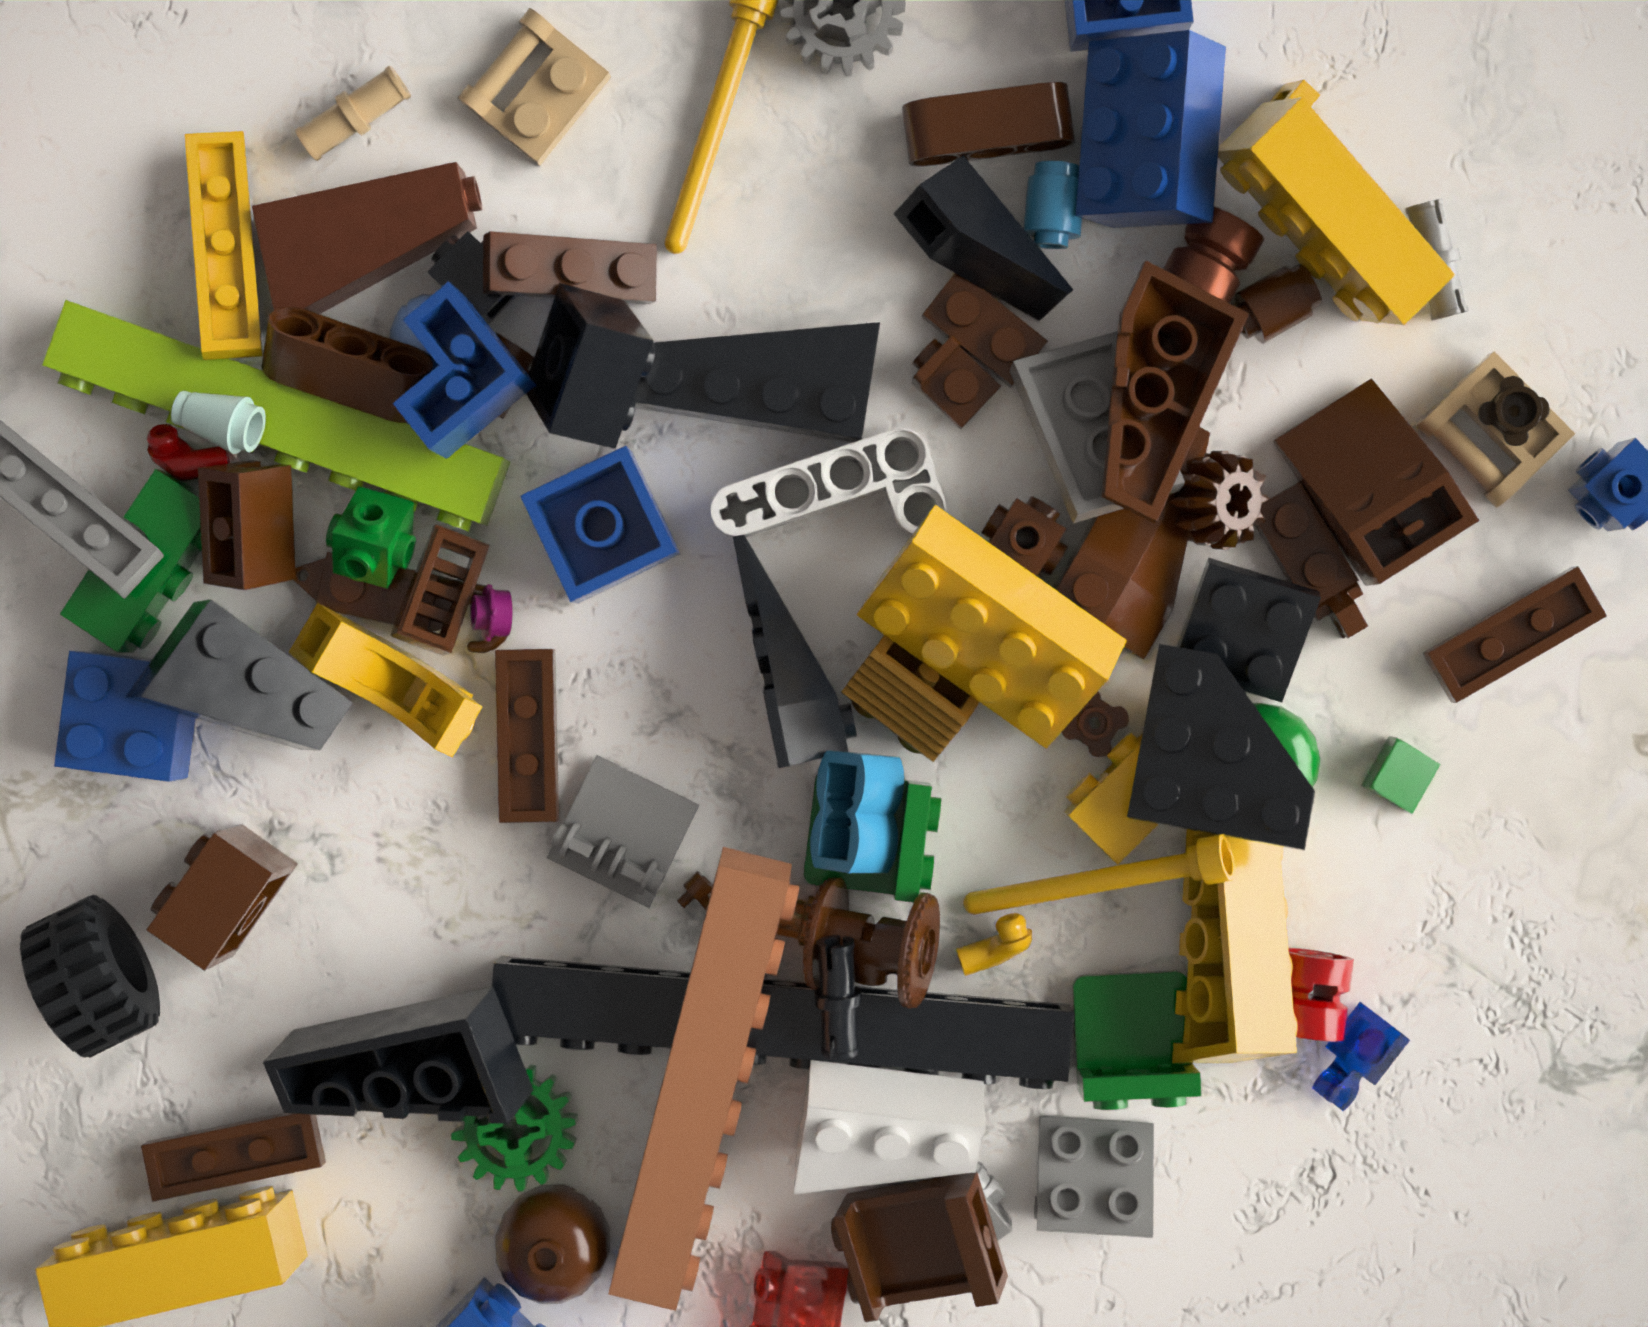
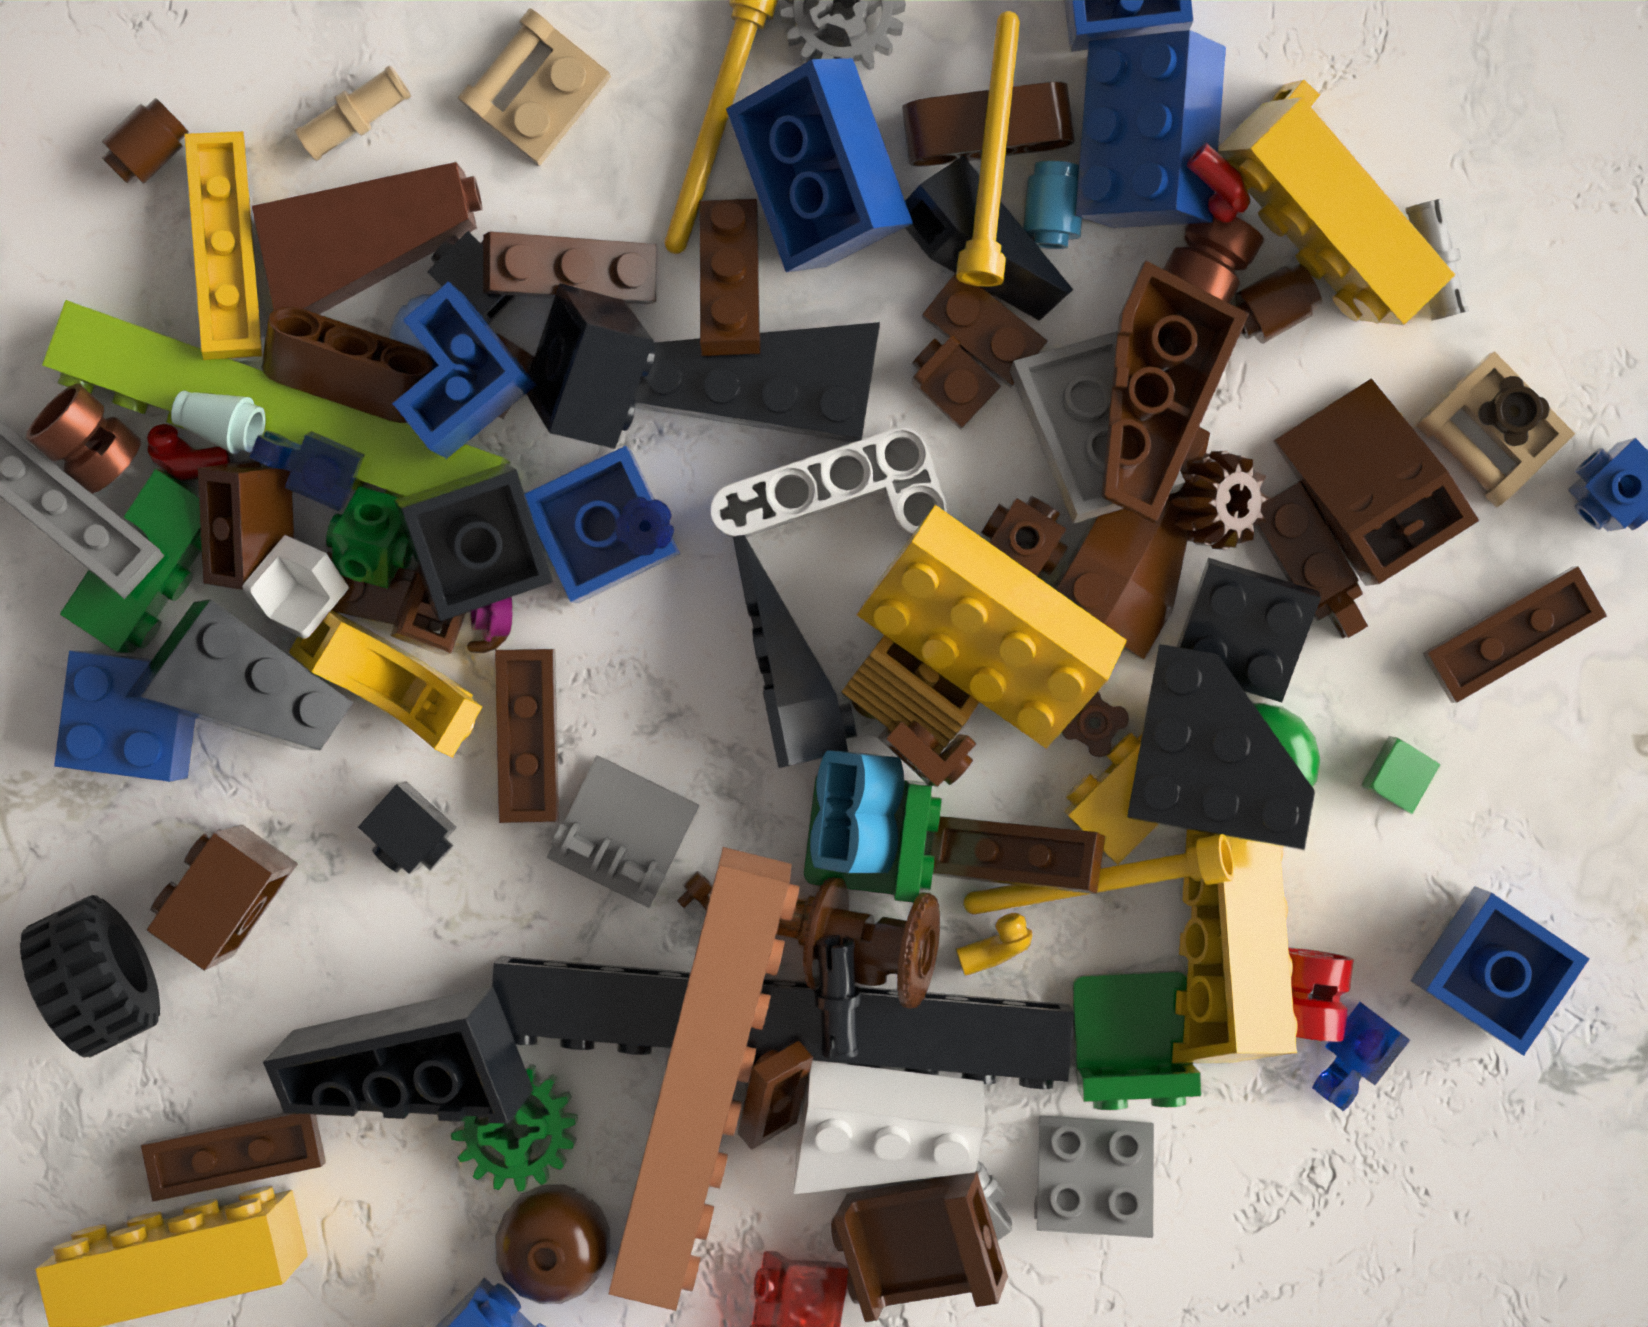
(78, 420): none -> copper wheel
(144, 141): none -> reddish brown brick
(295, 587): none -> white panel
(317, 467): none -> clear blue plate
(408, 830): none -> black brick
(474, 541): none -> black brick
(629, 529): none -> clear blue plate
(729, 277): none -> reddish brown plate
(774, 1094): none -> reddish brown plate
(819, 164): none -> blue brick
(916, 749): none -> reddish brown bracket
(981, 259): none -> yellow piece
(1018, 854): none -> reddish brown plate
(1224, 179): none -> red arm
(1500, 969): none -> blue brick

